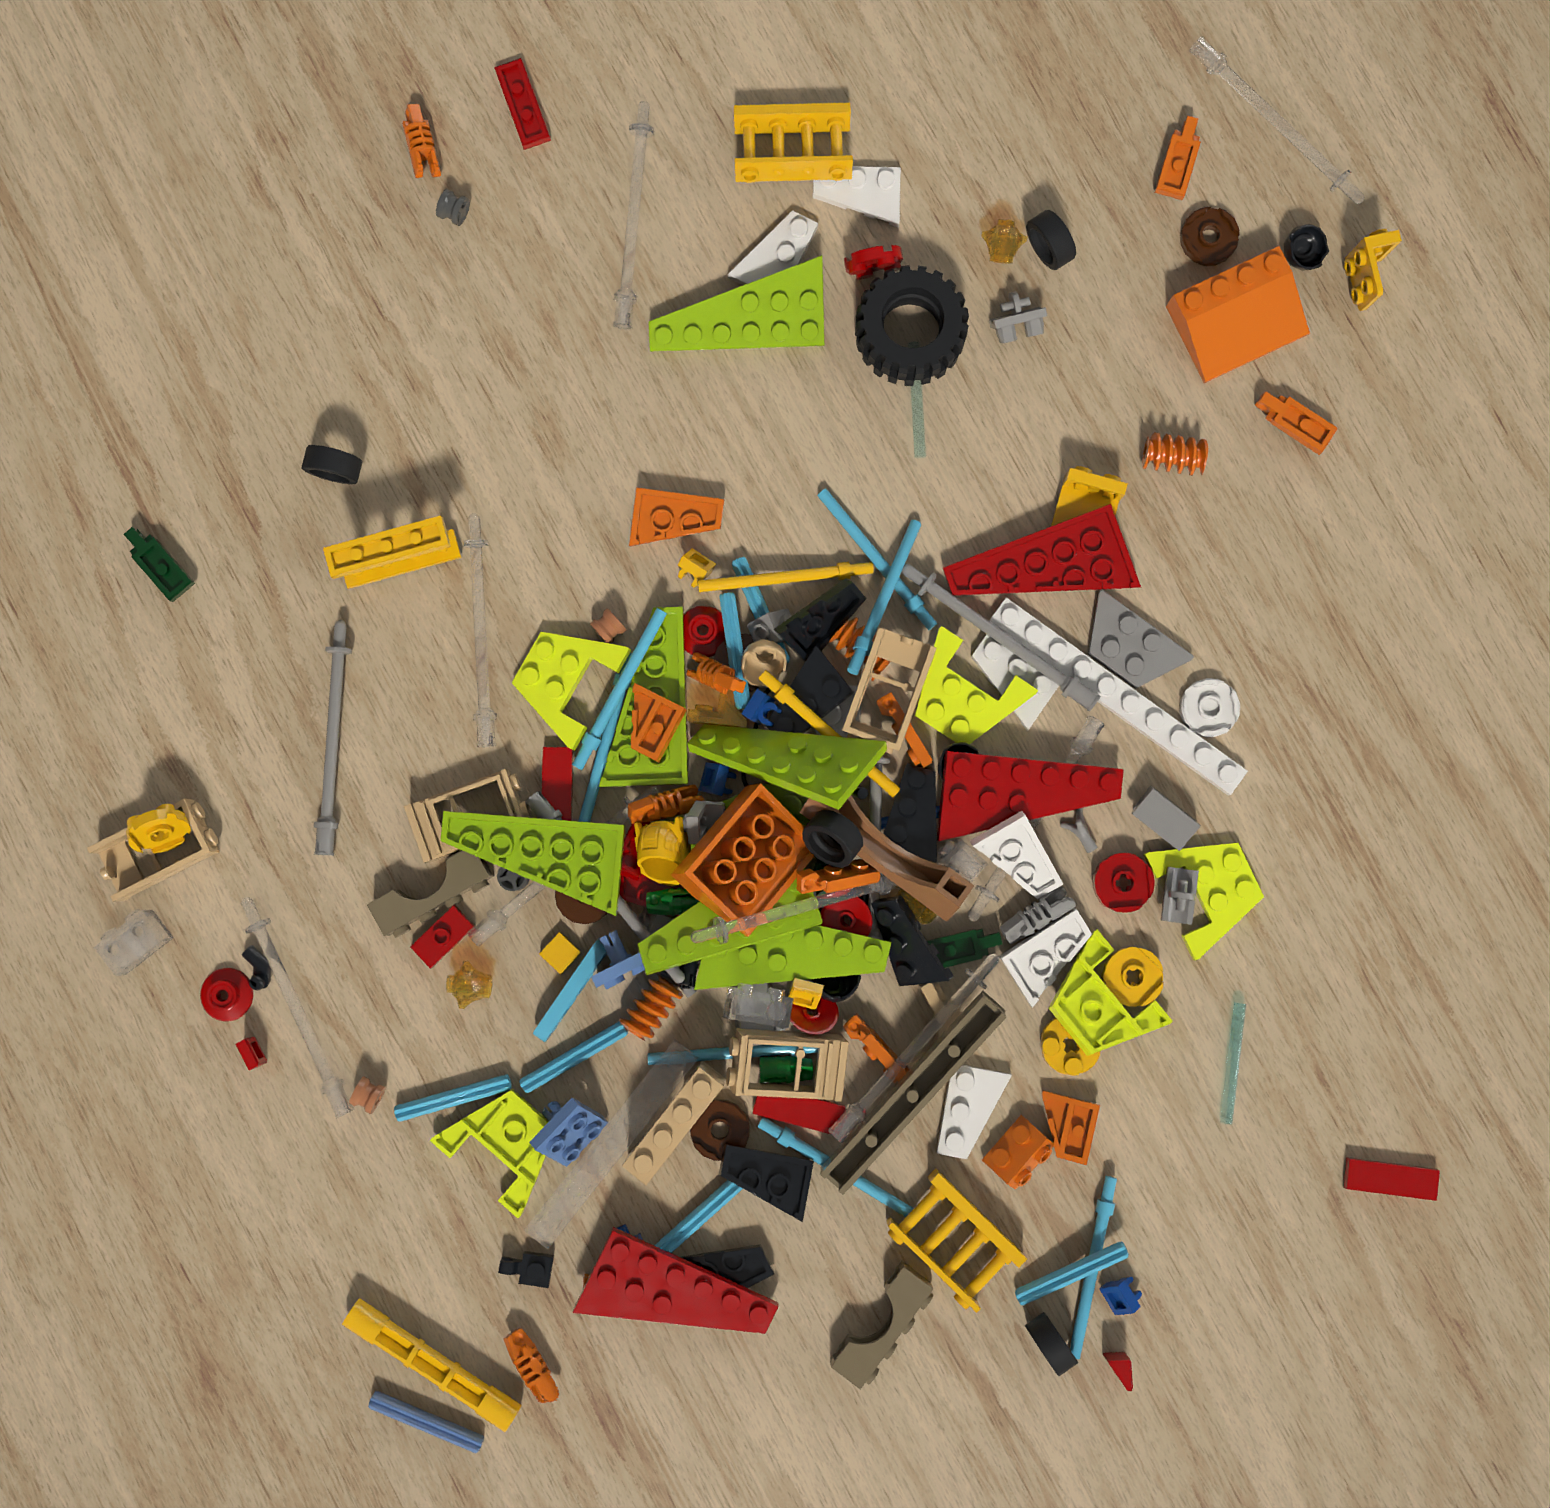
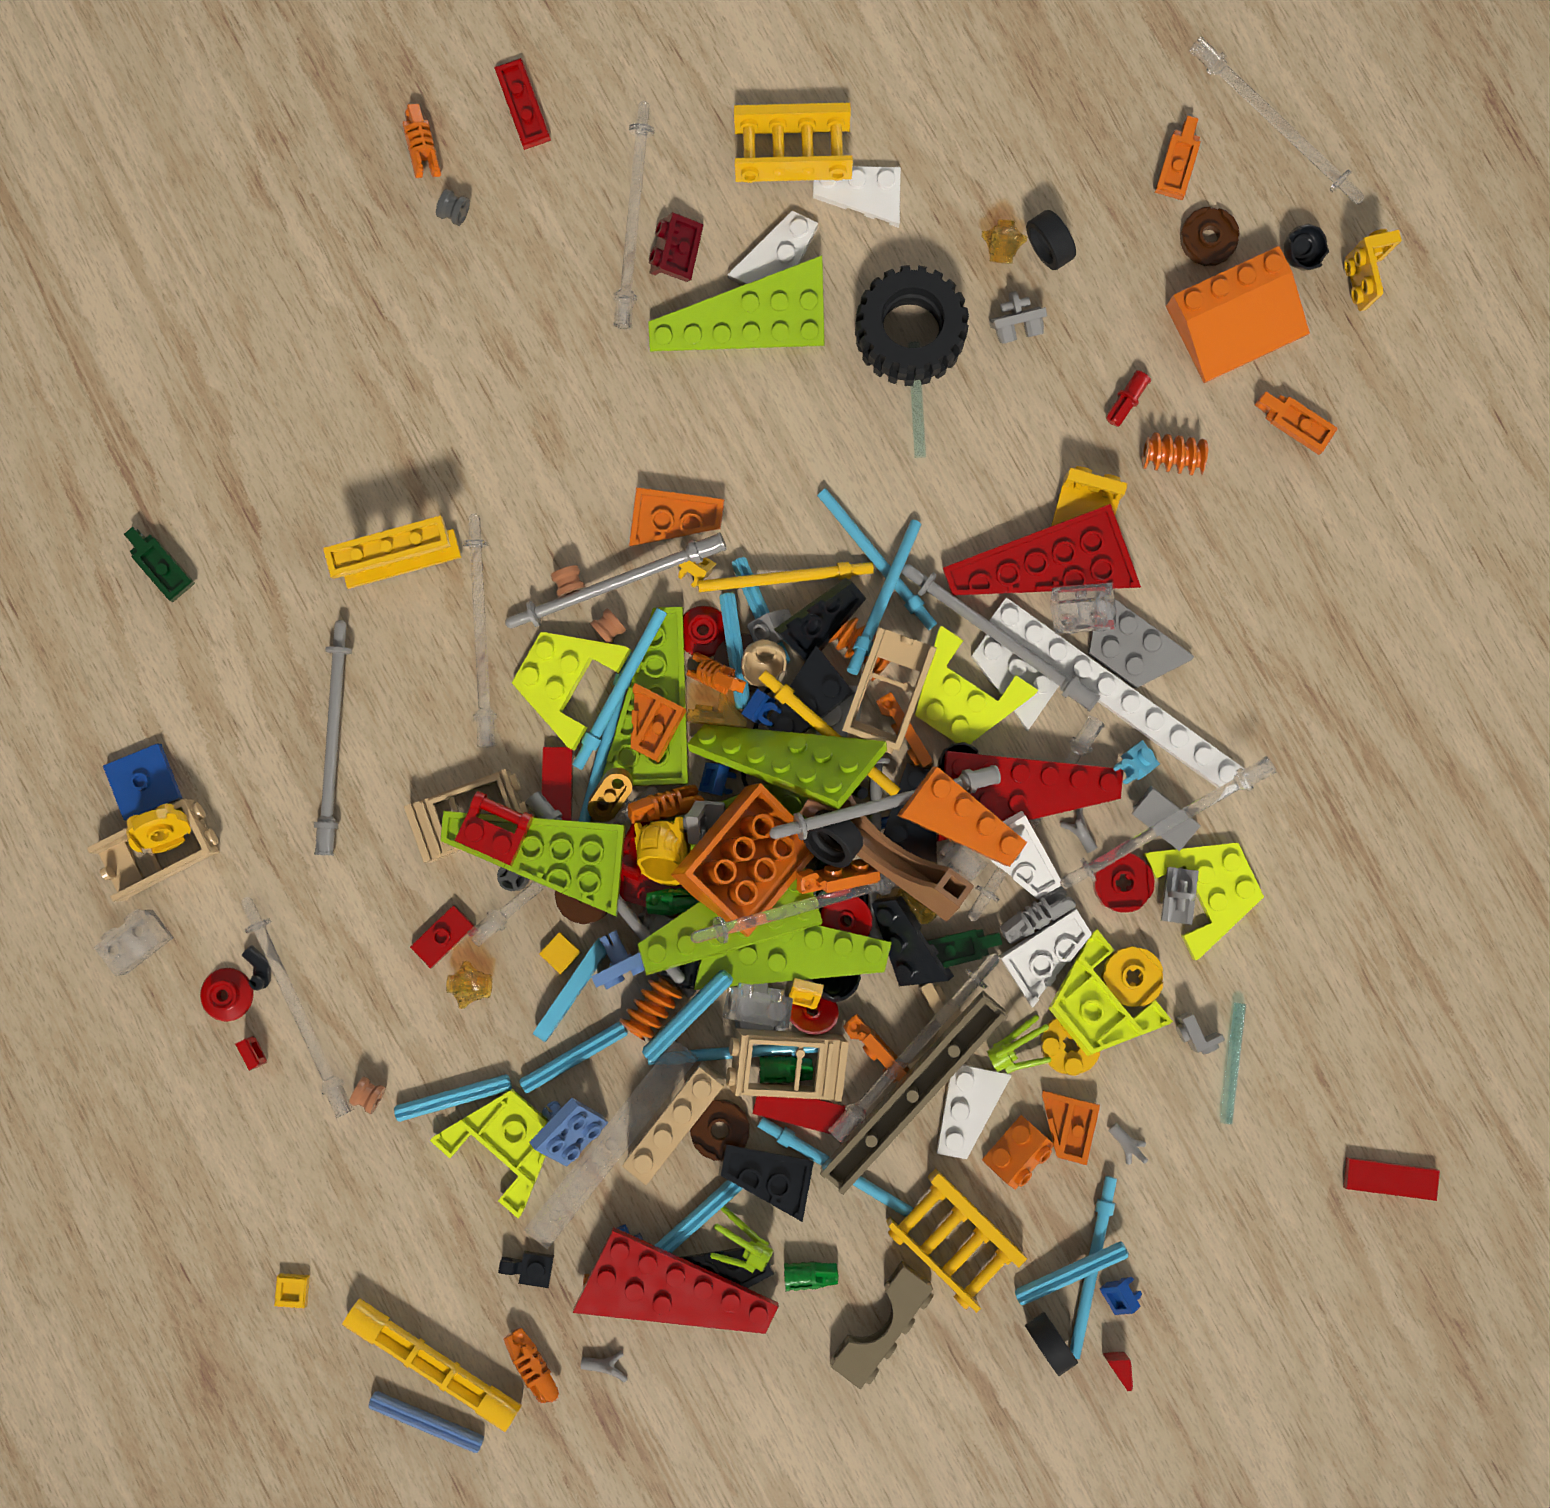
(142, 781): none -> blue plate
(292, 1290): none -> yellow tile
(331, 464): black tyre -> none
(397, 910): dark tan arch -> none
(490, 838): none -> red plate
(567, 580): none -> nougat wheel
(604, 1365): none -> light grey bar
(611, 792): none -> pearl gold plate
(676, 247): none -> dark red bracket
(687, 1015): none -> medium azure axle
(694, 552): none -> light grey bar
(756, 1253): none -> lime plant
(810, 1275): none -> green hinge
(873, 259): red plate -> none
(954, 813): none -> orange wing
(968, 780): none -> light grey bar
(1003, 1052): none -> lime plant
(1083, 608): none -> clear brick
(1128, 398): none -> red axle
(1128, 1144): none -> light grey bar
(1137, 762): none -> medium azure plate
(1190, 1032): none -> light grey bracket
(1209, 707): white tile -> none
(1242, 780): none -> clear bar

